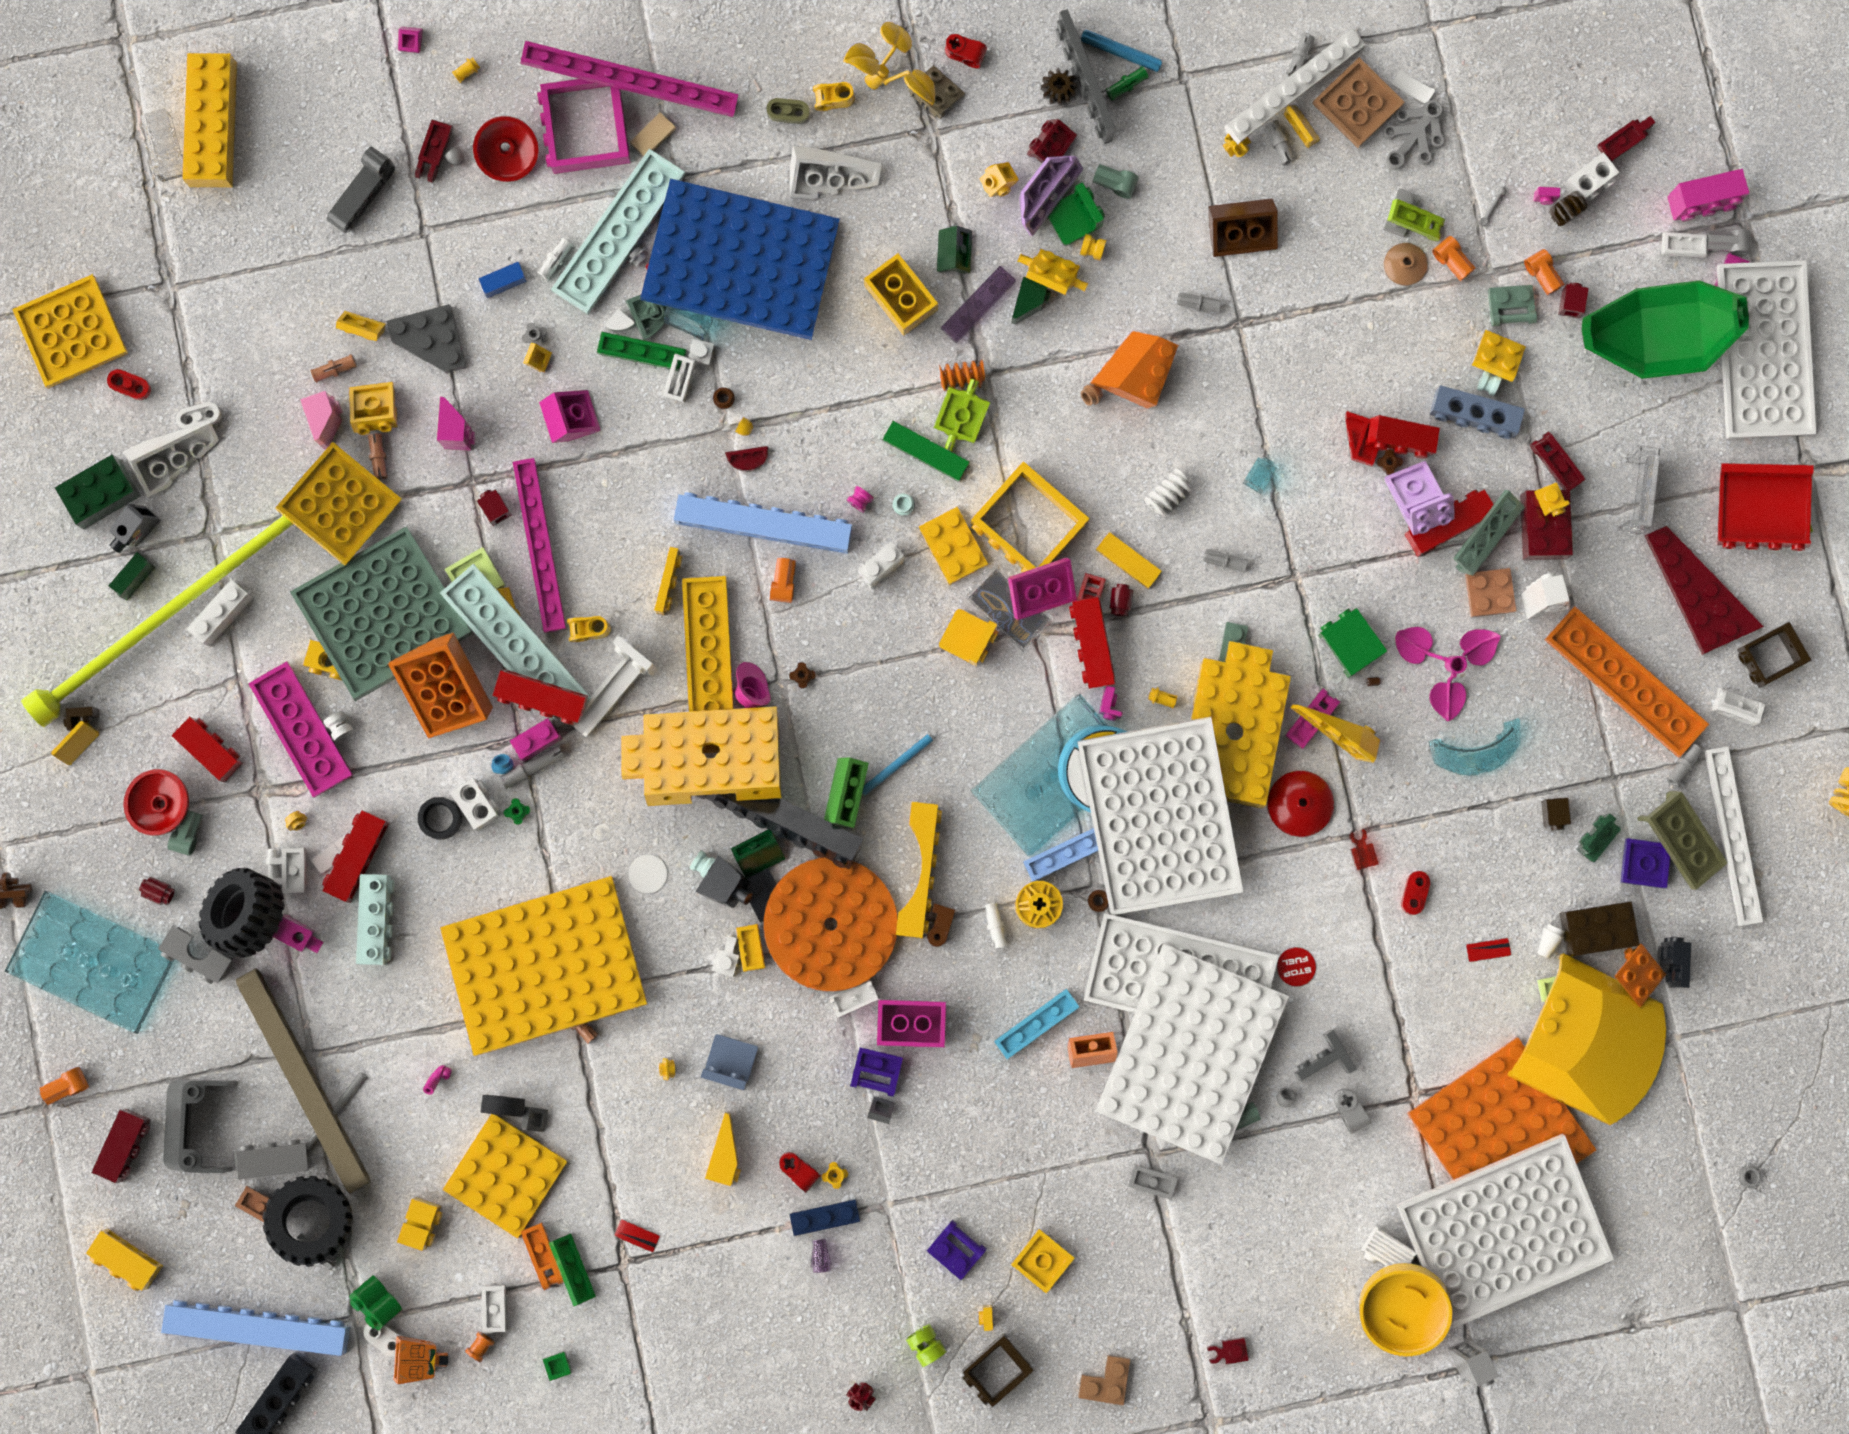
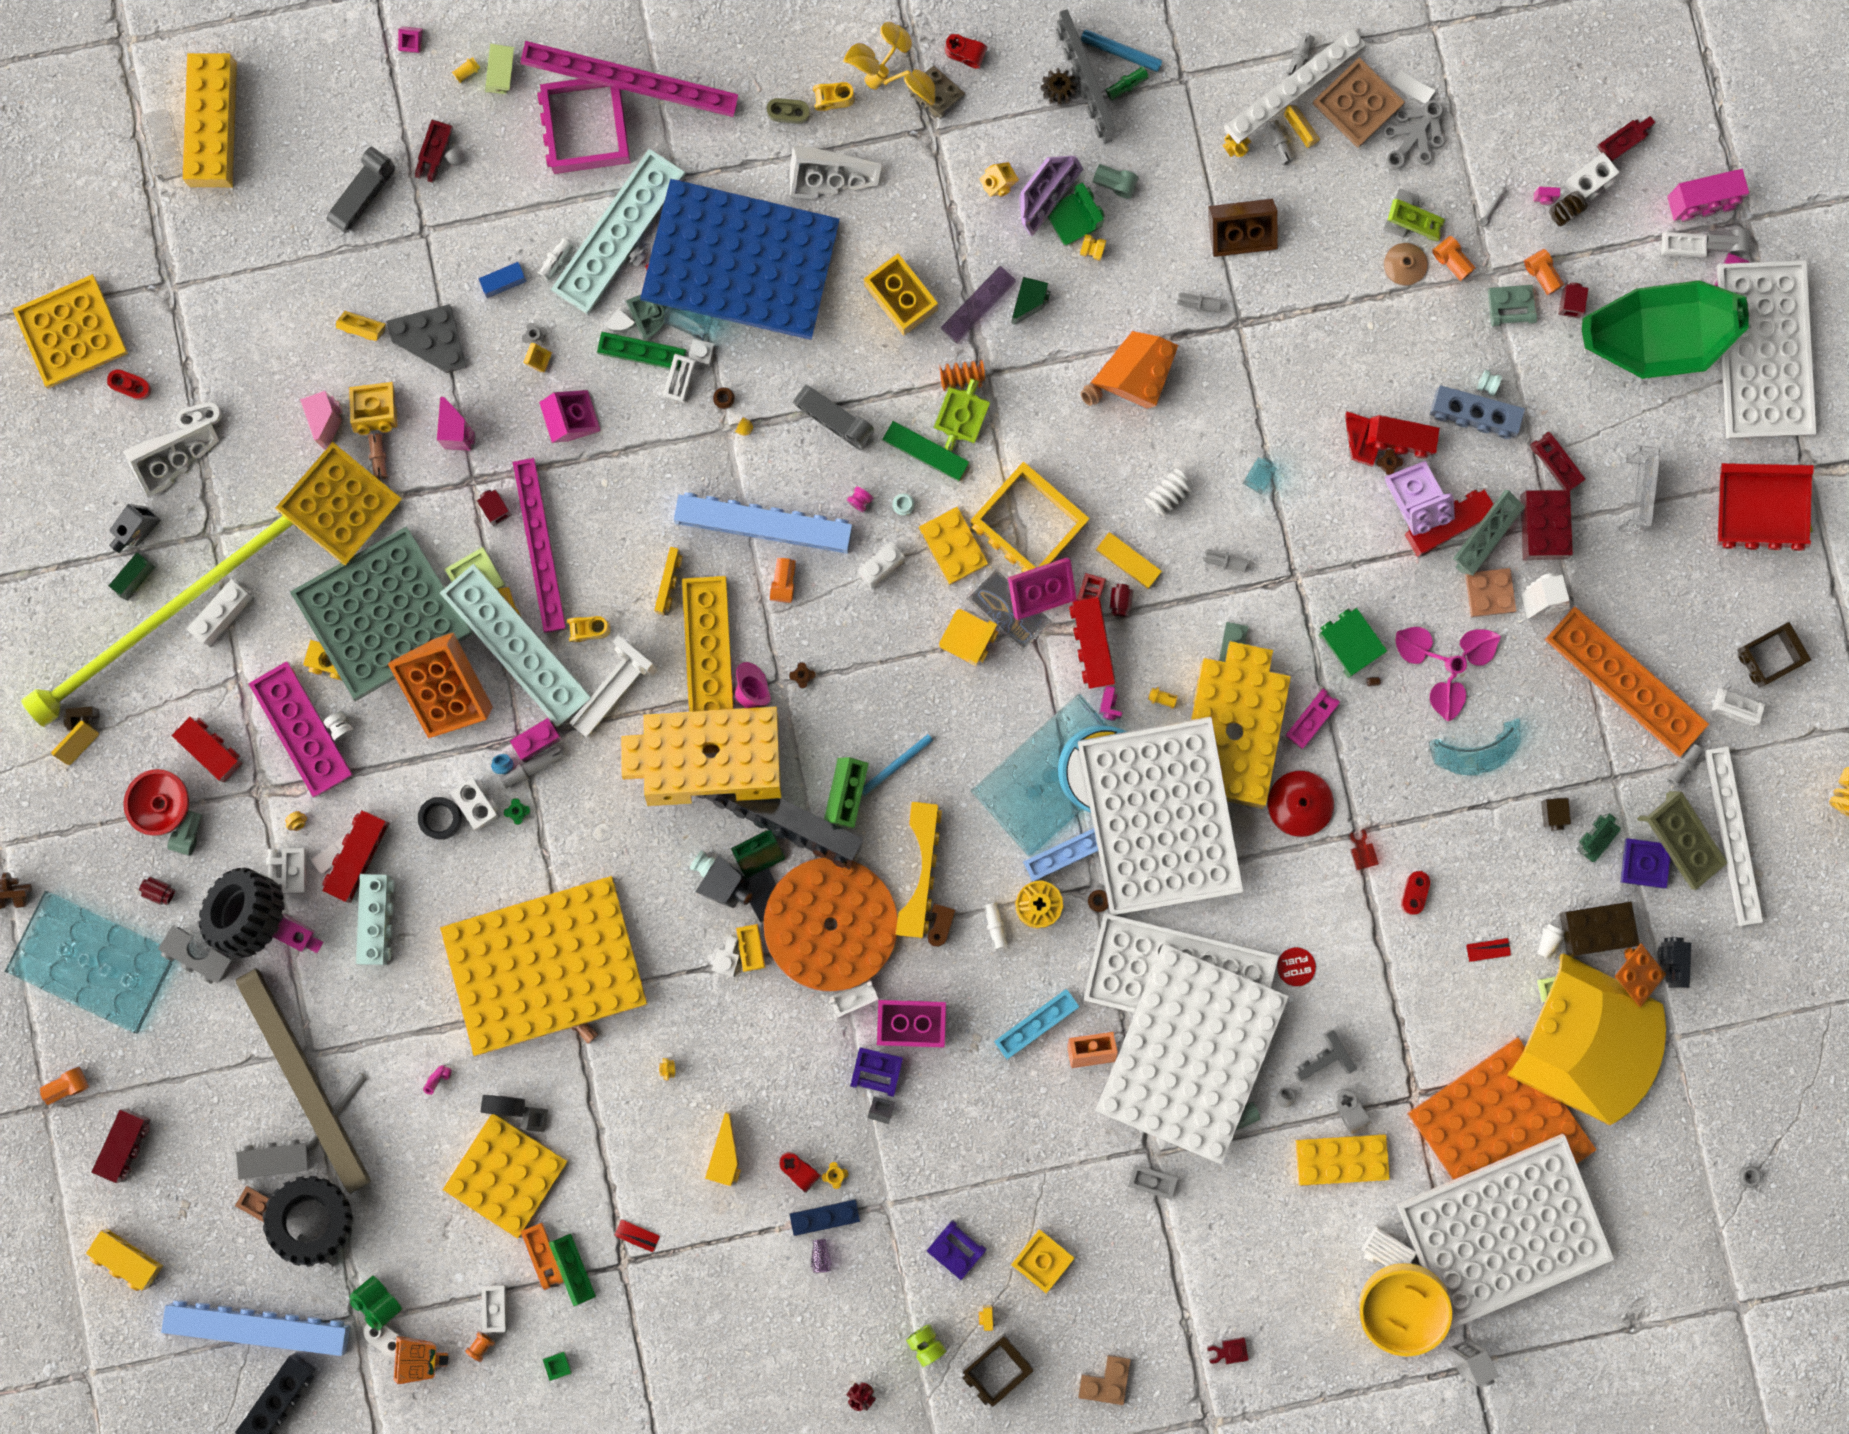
(97, 491): dark green brick -> none
(177, 1125): dark grey windscreen -> none
(347, 363): nougat pin -> none
(421, 1220): yellow piece -> none
(499, 69): none -> yellowish green hinge
(510, 163): red dish -> none
(540, 695): red brick -> none
(647, 874): white sticker -> none
(653, 134): tan tile -> none
(730, 1062): sand blue bracket -> none
(748, 459): dark red tile -> none
(851, 429): none -> dark grey beam
(954, 250): dark green panel -> none
(1052, 141): dark red bracket -> none
(1053, 271): yellow plate -> none
(1342, 1159): none -> yellow plate
(1353, 738): yellow wedge -> none
(1498, 355): yellow plate -> none
(1551, 500): yellow bracket -> none
(1705, 603): dark red wing -> none

